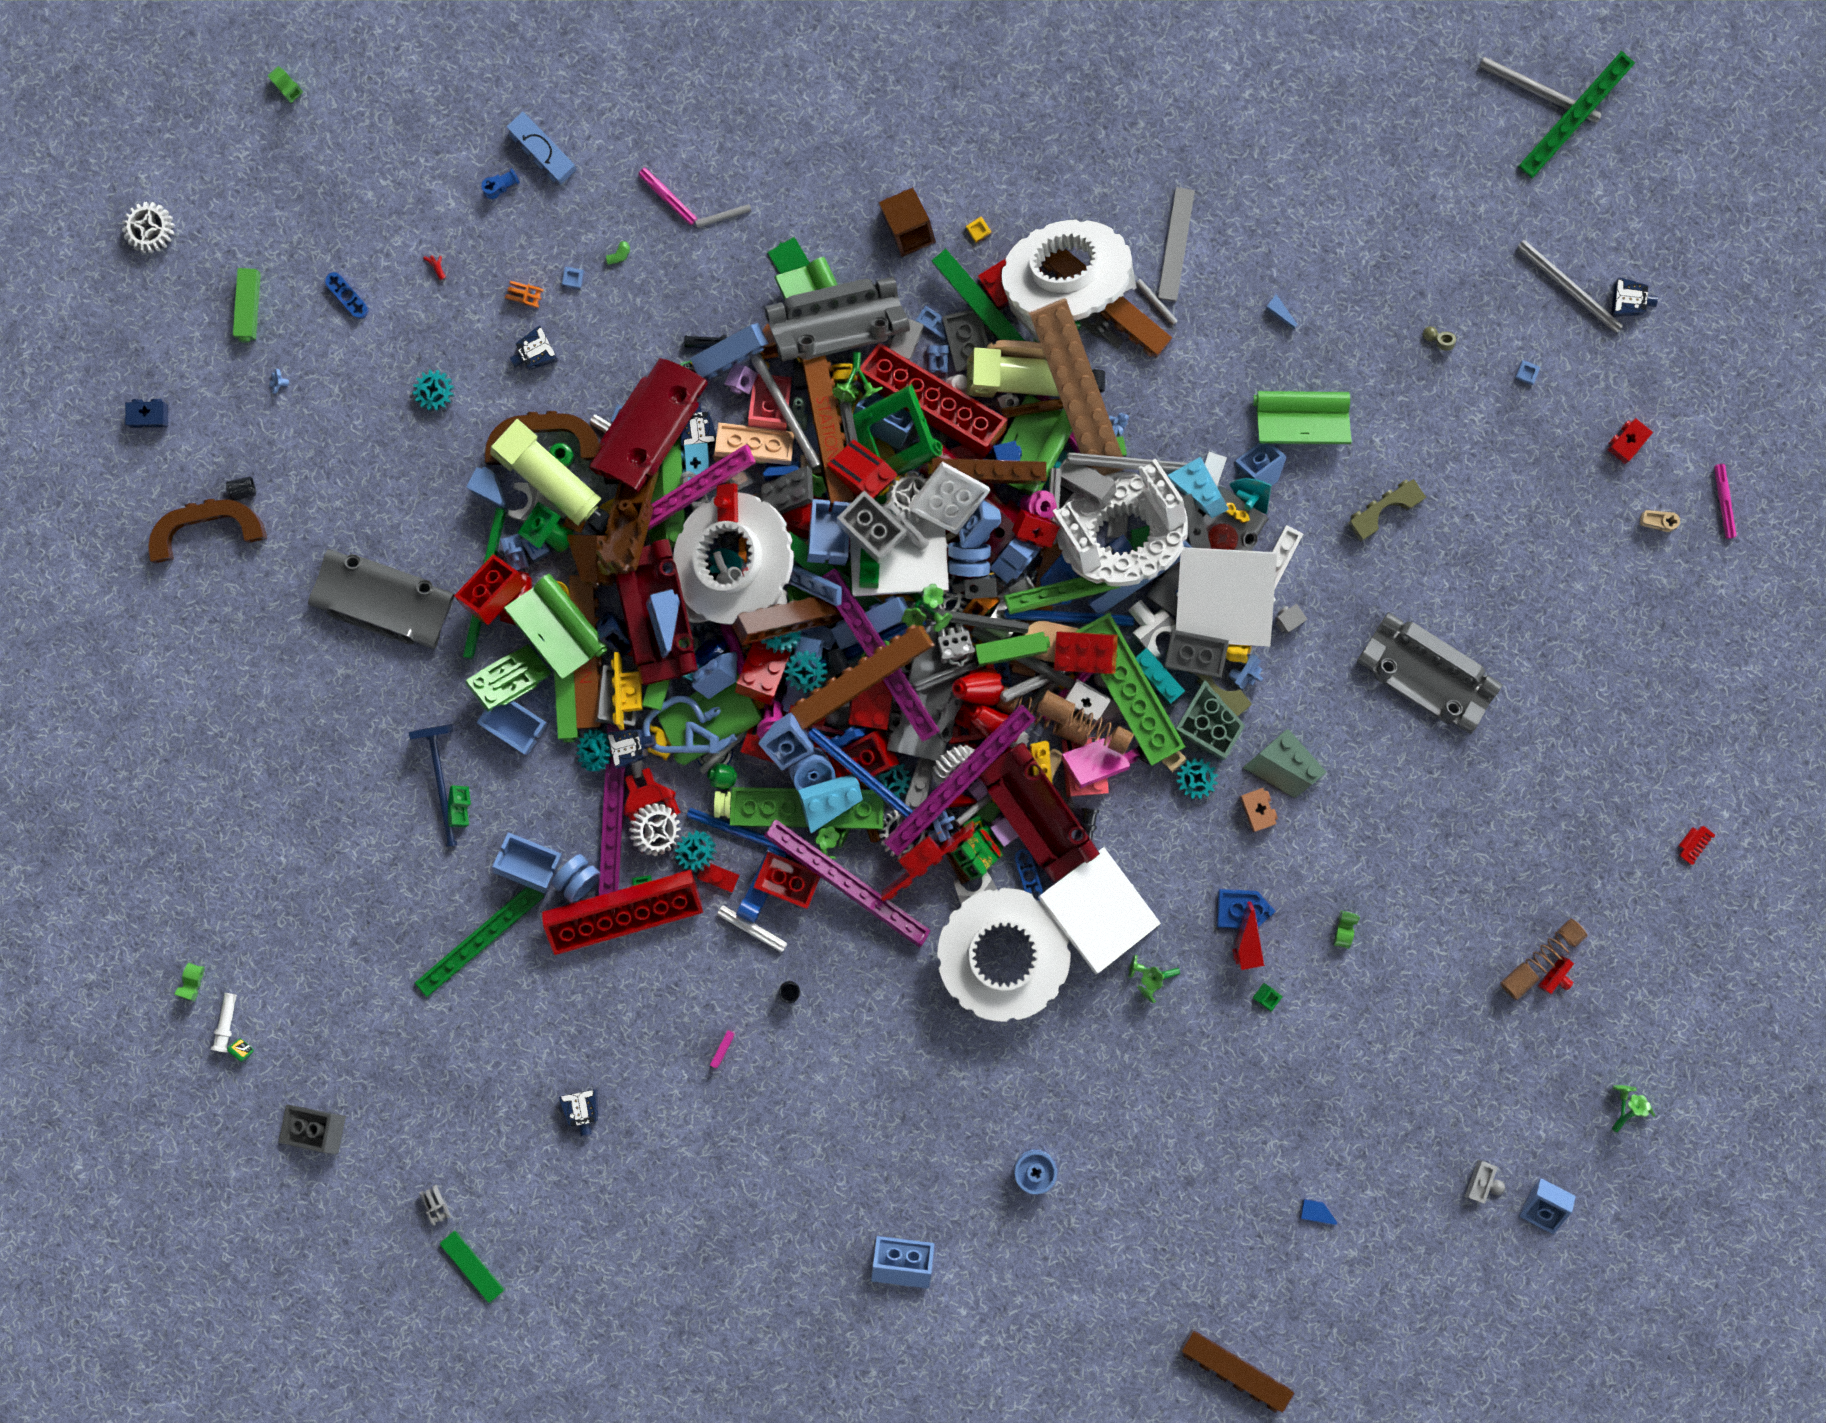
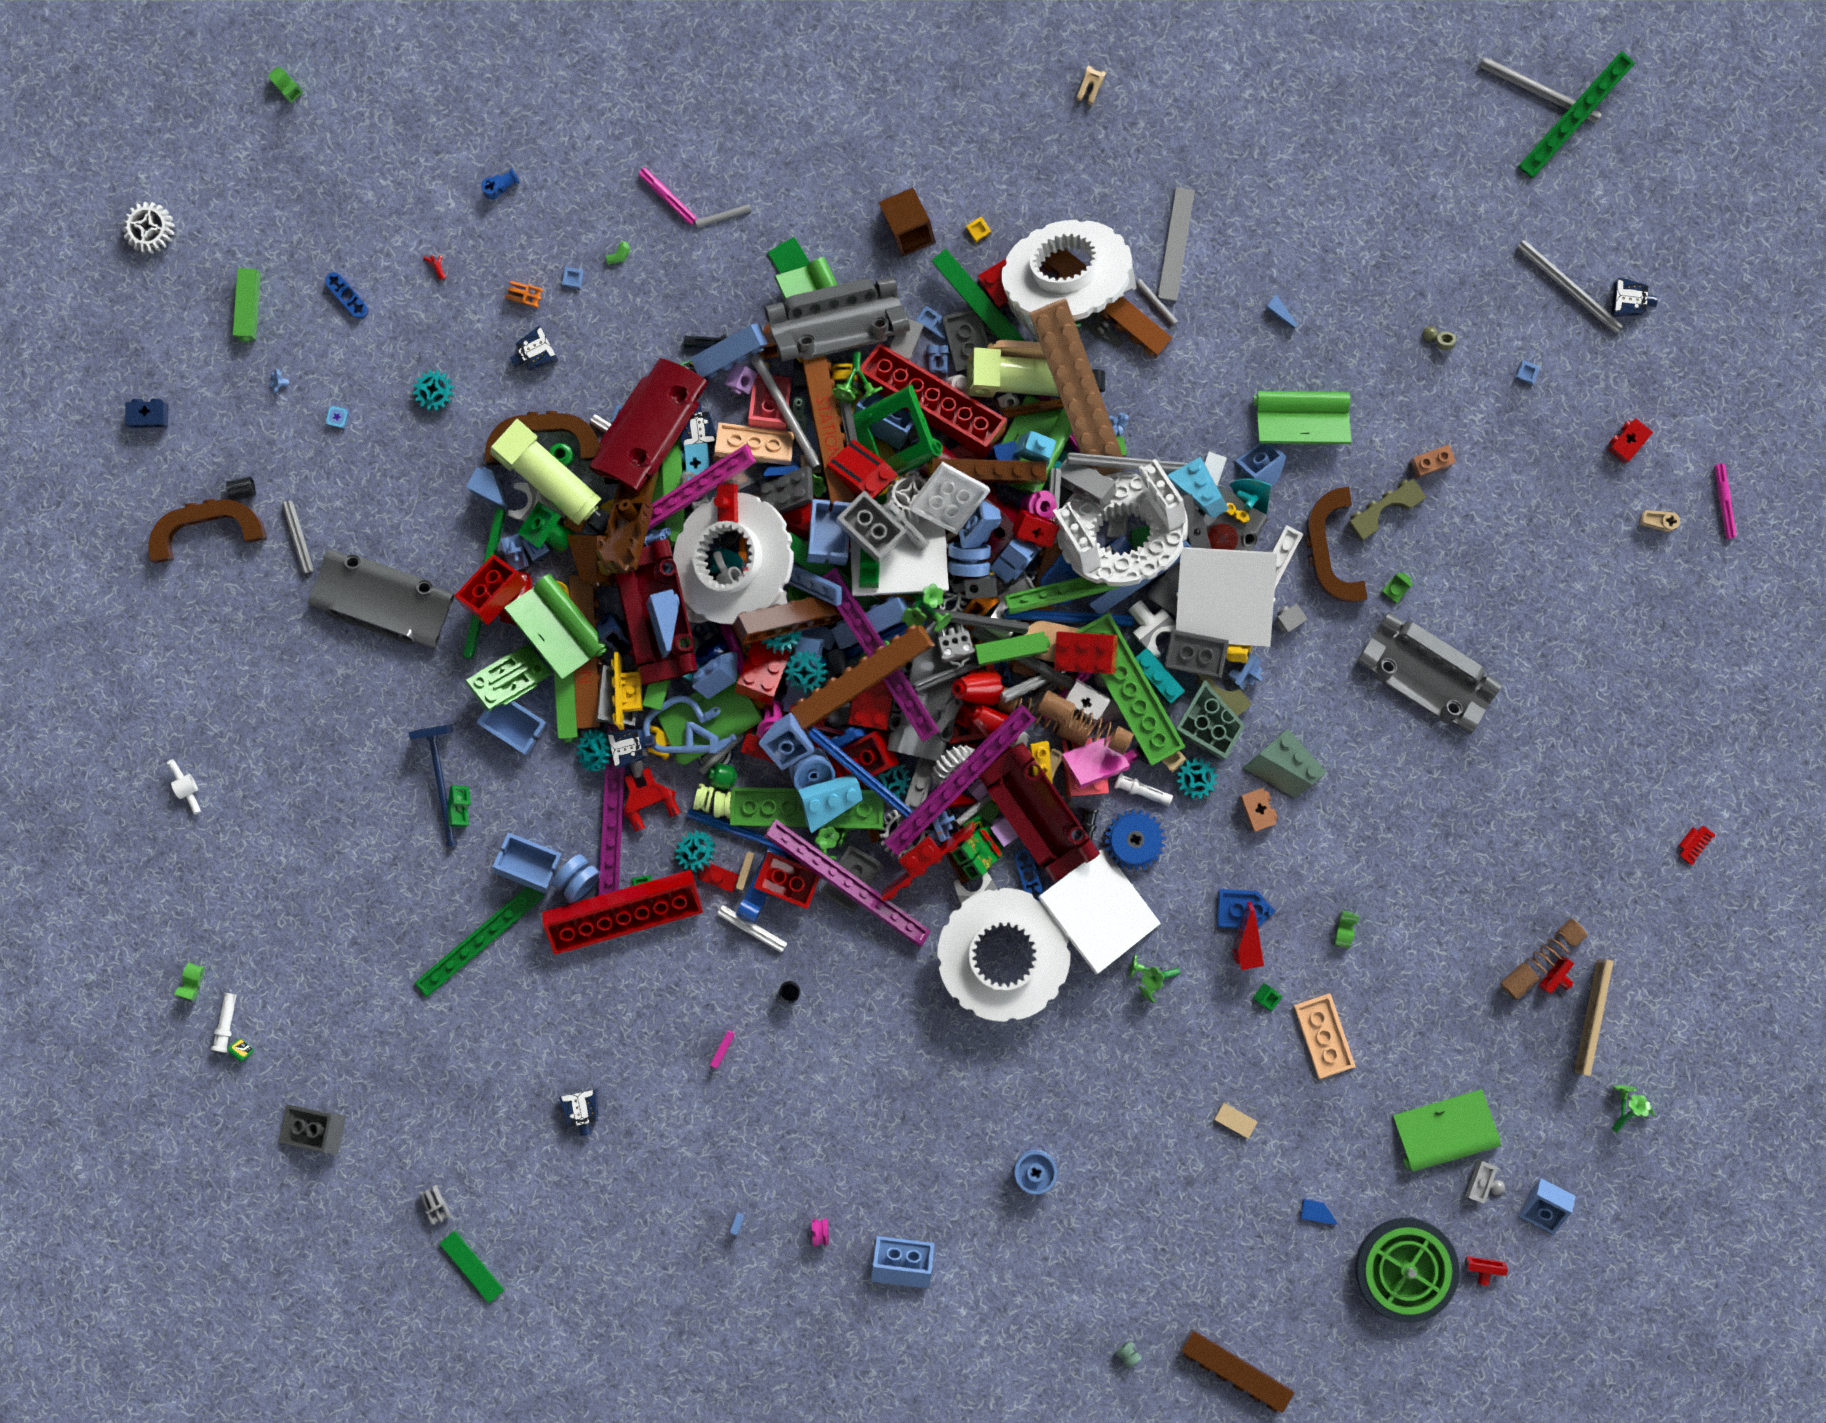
(184, 786): none -> white piece
(297, 537): none -> light grey axle
(337, 417): none -> tile
(541, 148): medium blue brick -> none
(645, 840): white gear -> none
(655, 535): none -> medium blue piece
(701, 798): none -> yellowish green wheel
(737, 1223): none -> medium blue tile
(745, 871): none -> tan tile
(820, 1232): none -> dark pink wheel
(859, 865): none -> dark grey plate
(1035, 448): none -> medium azure torso
(1092, 78): none -> tan piece
(1128, 1355): none -> sand green wheel
(1134, 786): none -> white pin
(1141, 827): none -> blue gear
(1235, 1120): none -> tan tile
(1320, 560): none -> reddish brown arch
(1324, 1036): none -> light nougat tile
(1397, 586): none -> bright green bracket
(1407, 1270): none -> bright green wheel
(1432, 461): none -> nougat brick
(1443, 1137): none -> bright green door
(1486, 1268): none -> red tile
(1593, 1016): none -> tan tile

